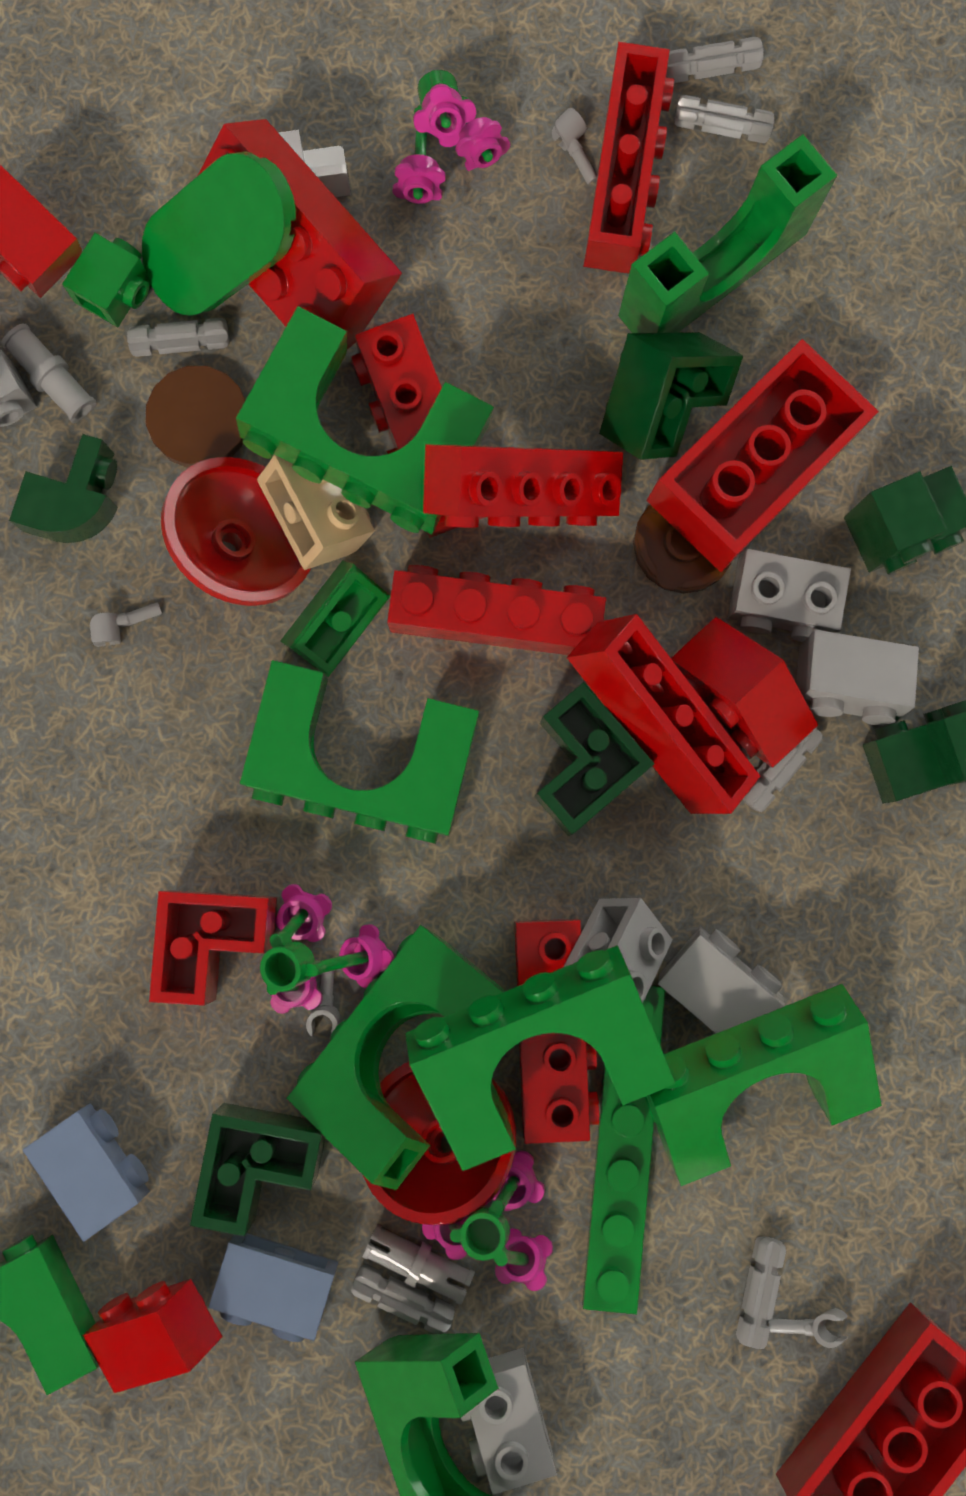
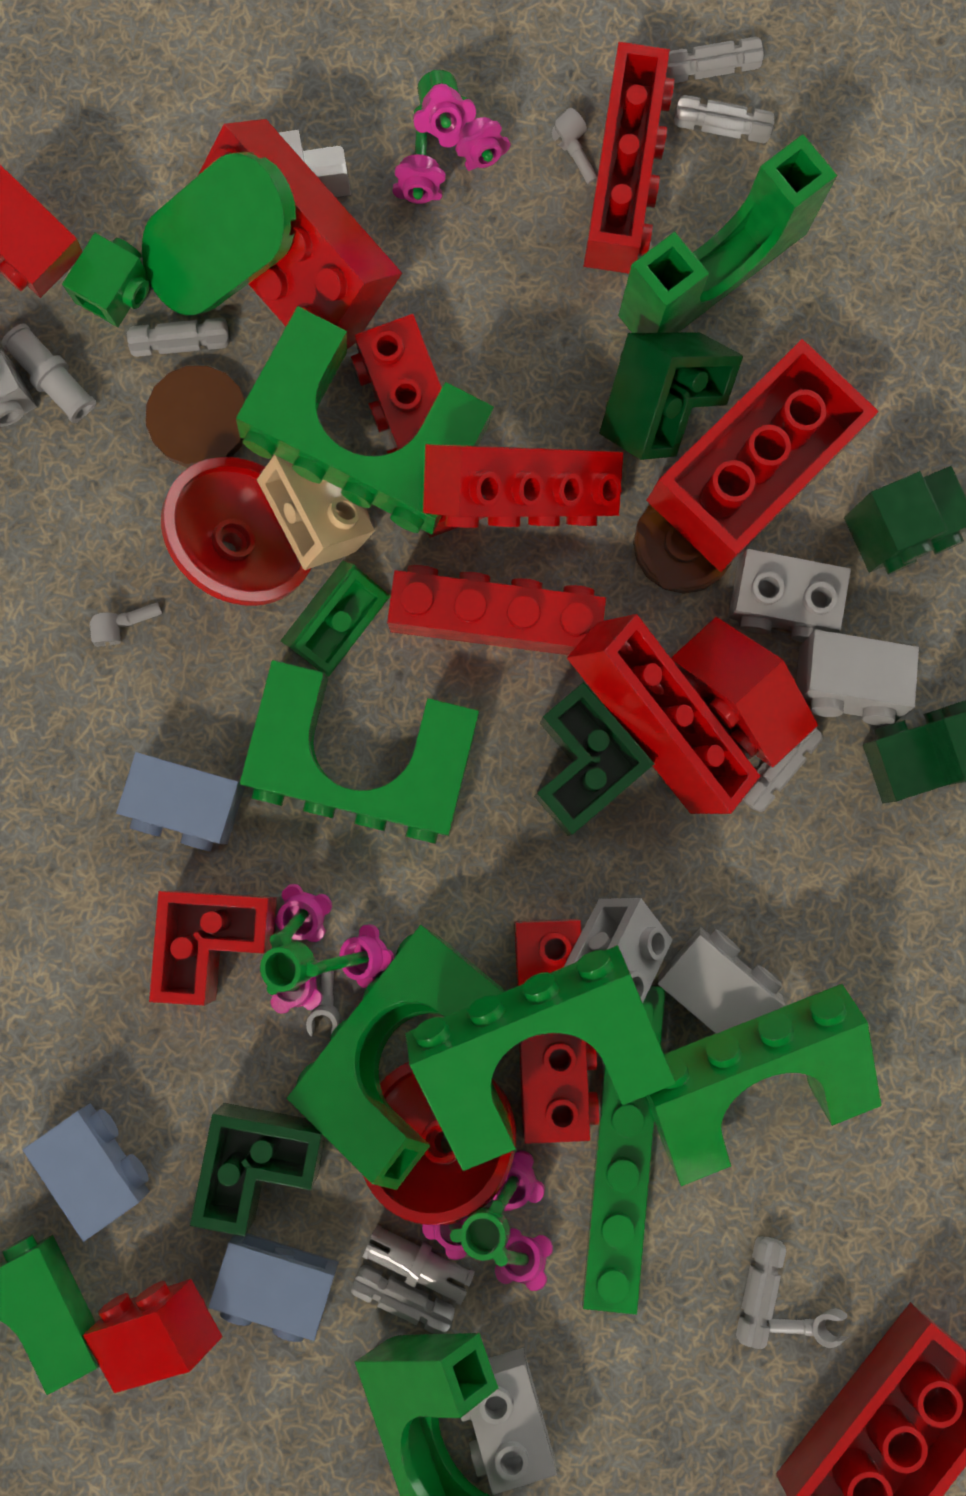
(69, 509): dark green brick -> none
(181, 800): none -> sand blue brick

